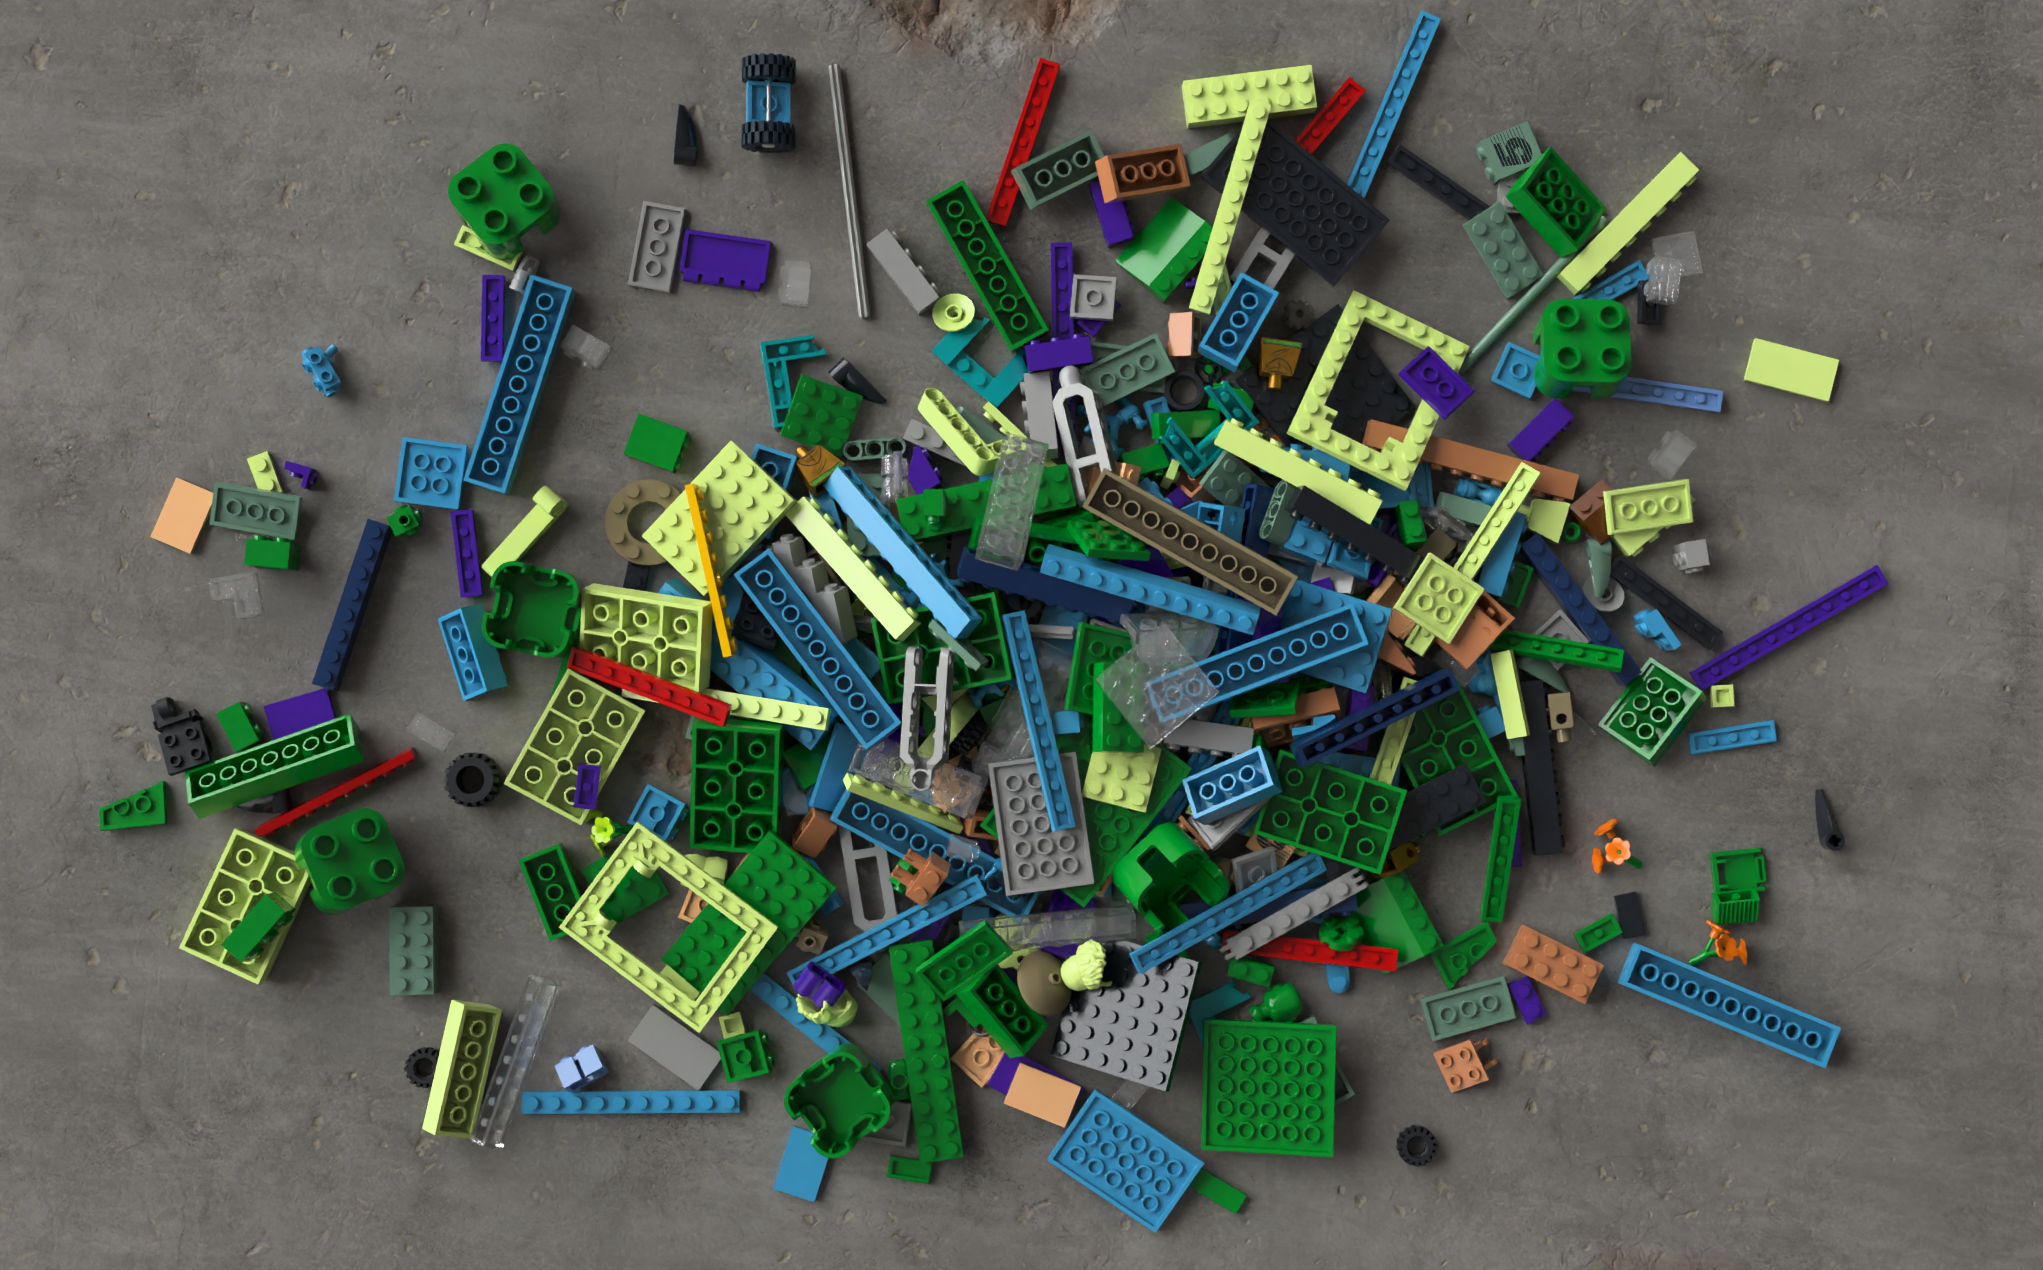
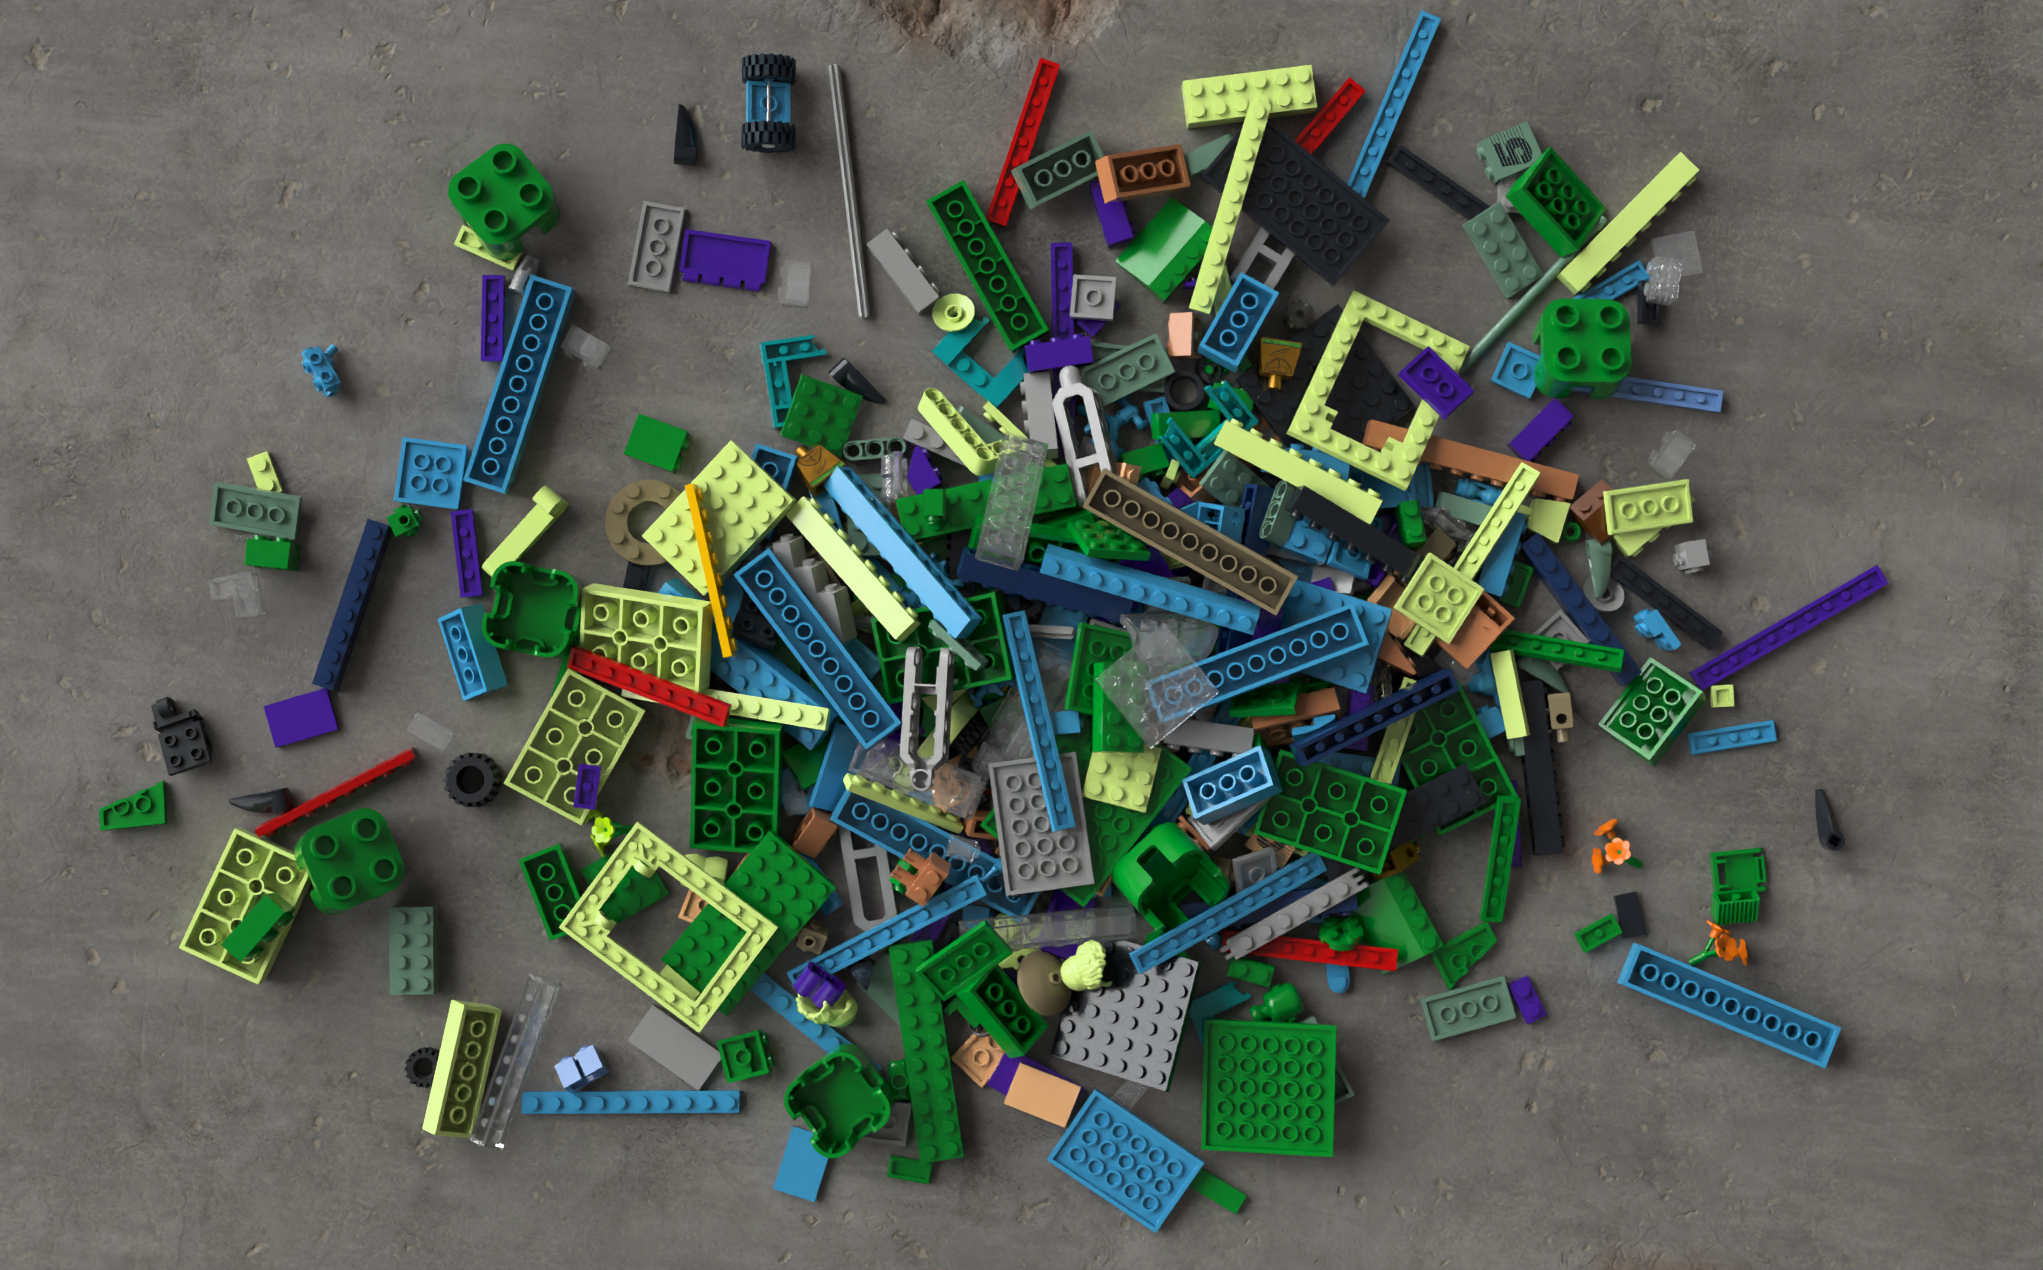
(183, 516): light nougat tile -> none
(240, 726): green piece -> none
(274, 766): green brick -> none
(299, 470): dark purple bracket -> none
(659, 812): dark azure plate -> none
(732, 1024): yellowish green plate -> none
(1416, 1132): black tyre -> none
(1462, 1064): nougat plate -> none
(1553, 964): nougat brick -> none
(1791, 370): yellowish green tile -> none

